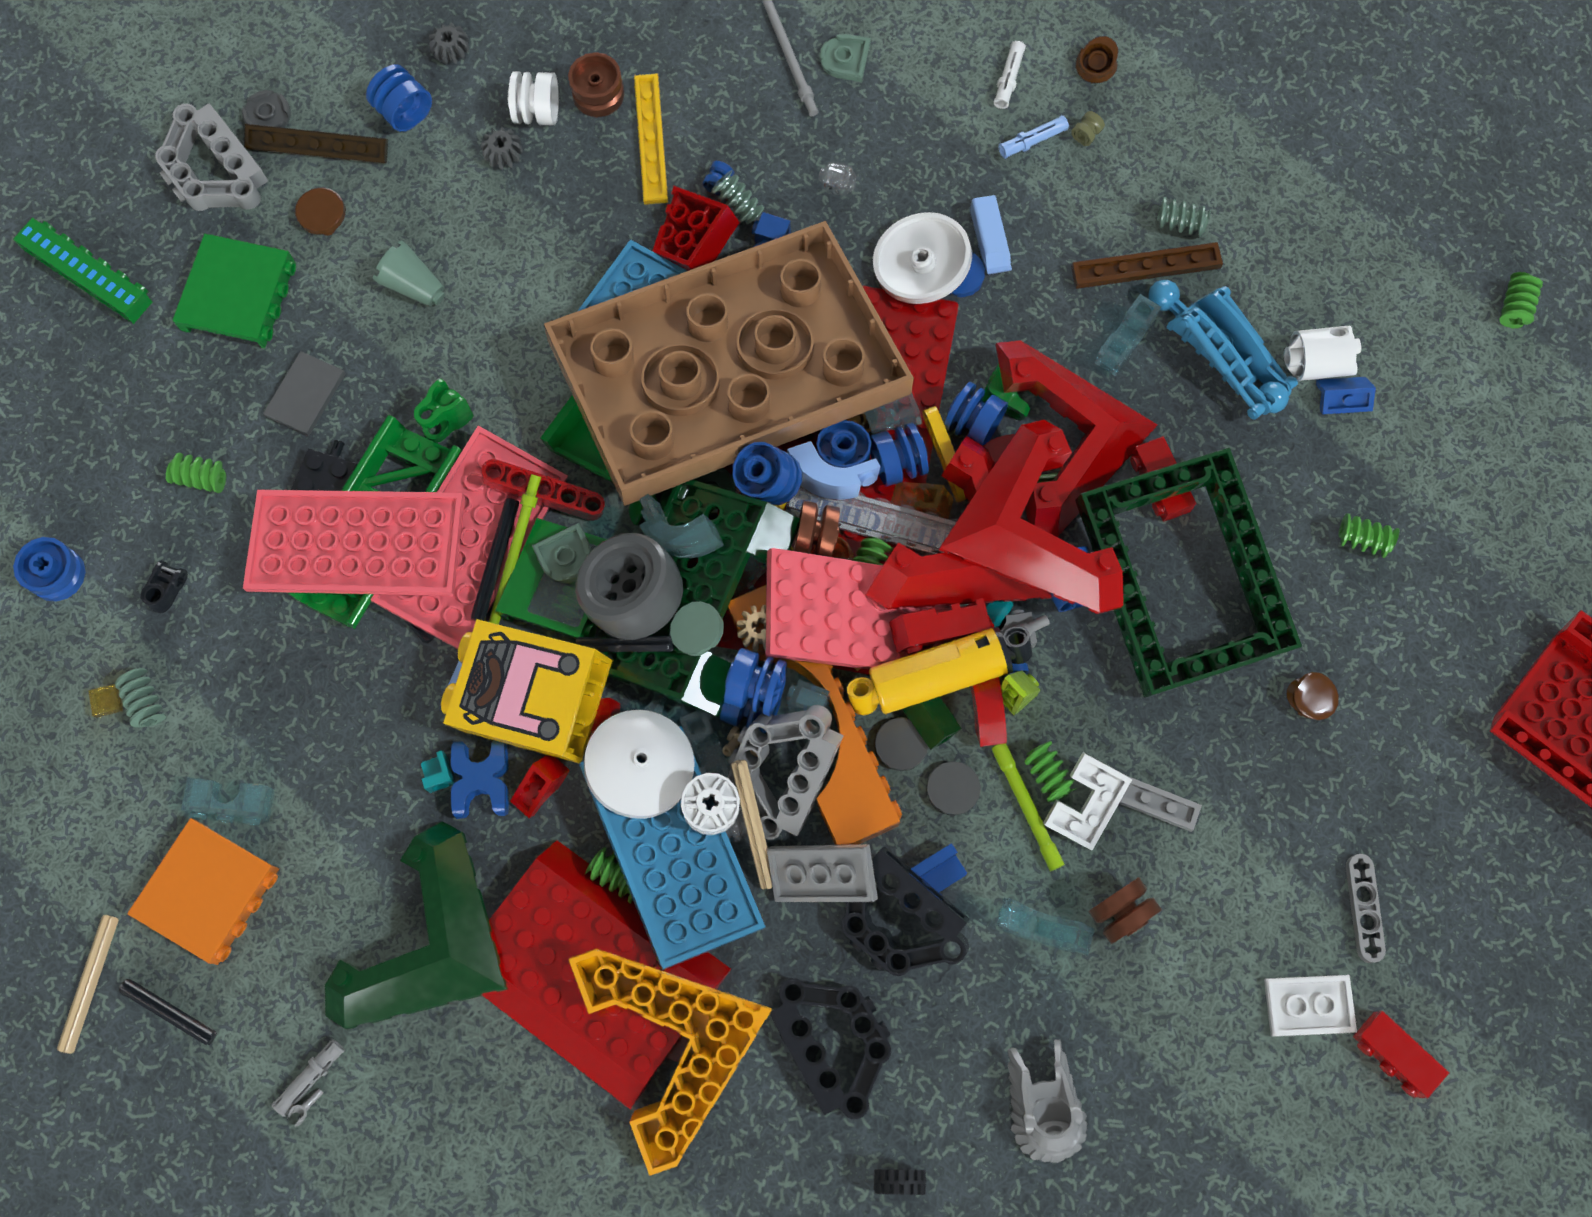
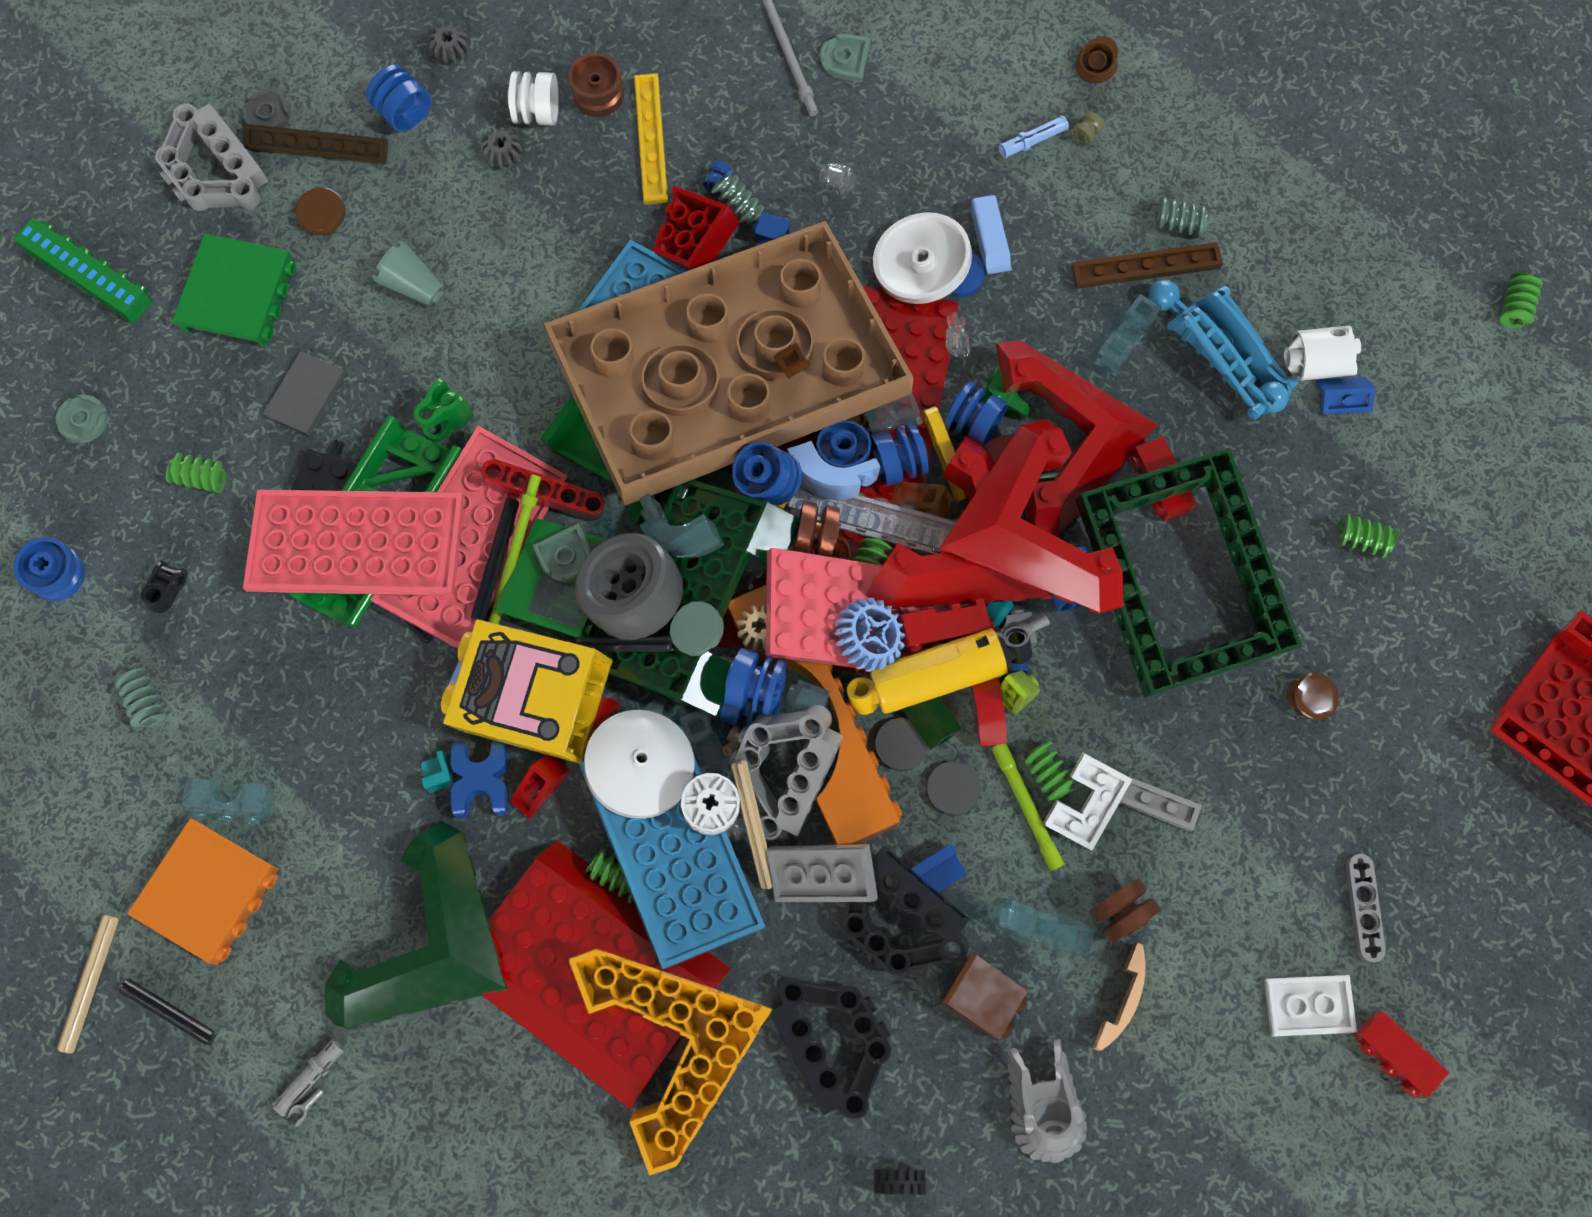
(81, 418): none -> sand green tile
(105, 701): clear yellow plate -> none
(792, 360): none -> reddish brown plate
(854, 627): none -> light blue gear
(957, 340): none -> clear plate
(985, 997): none -> reddish brown slope
(1003, 95): white pin -> none
(1136, 966): none -> light nougat slope

